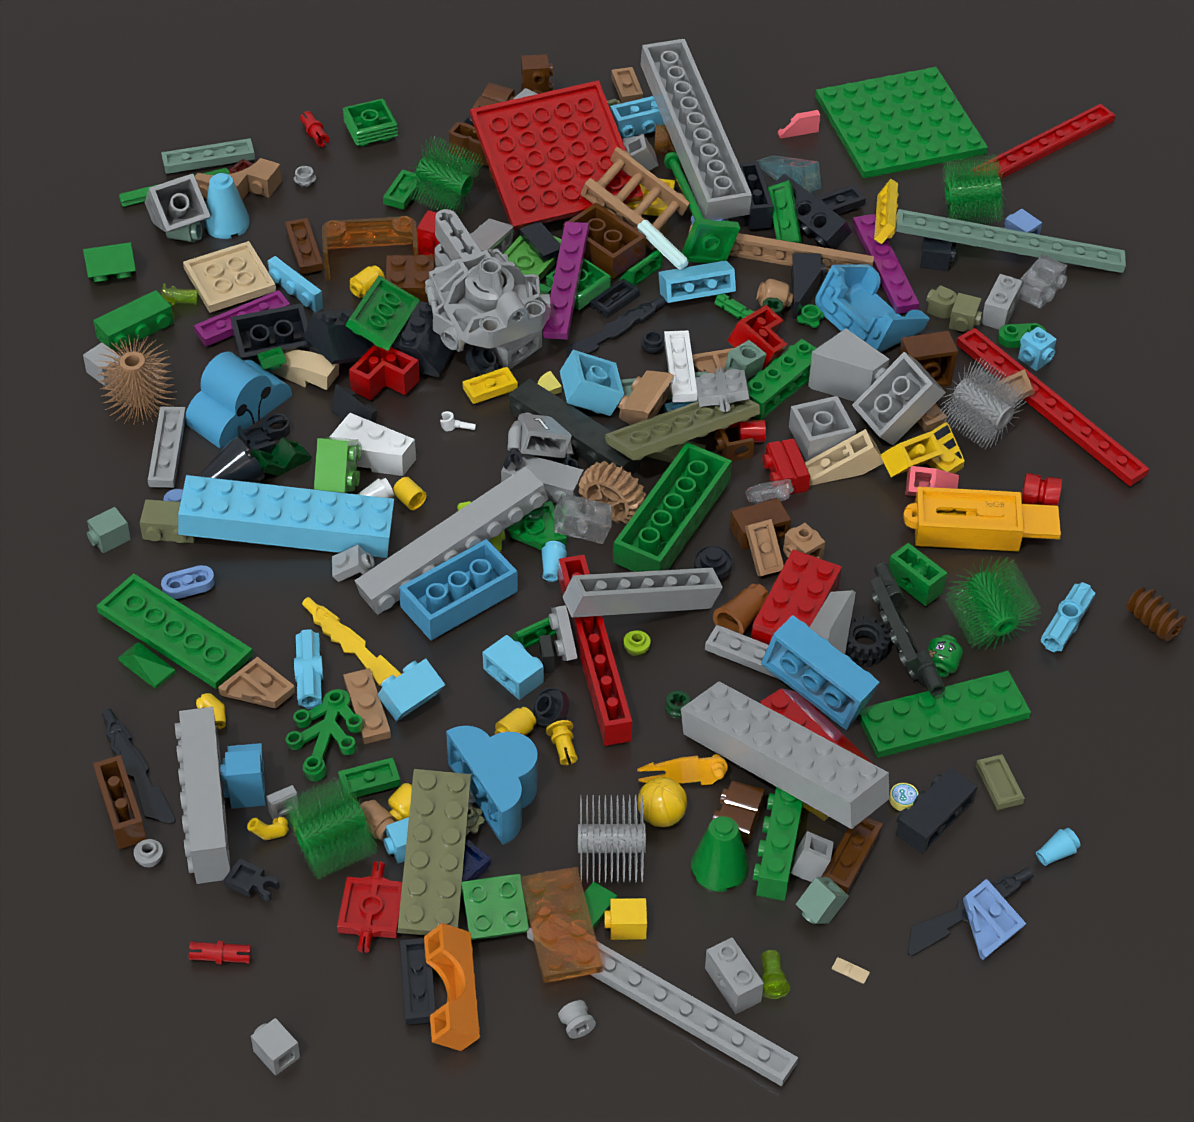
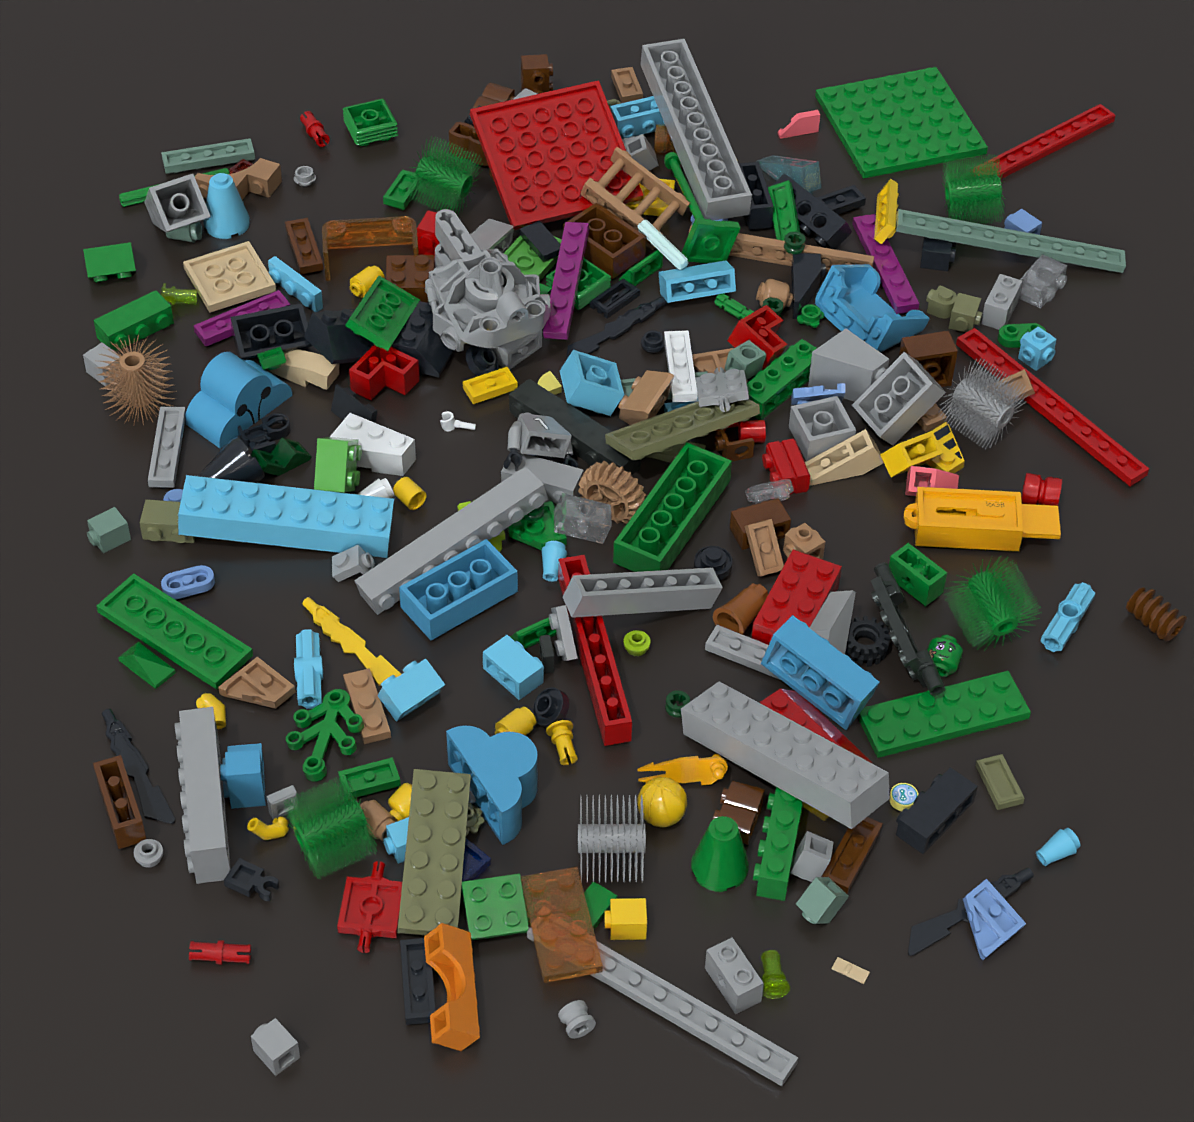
(794, 242): none -> dark green bush
(814, 393): none -> medium blue wing

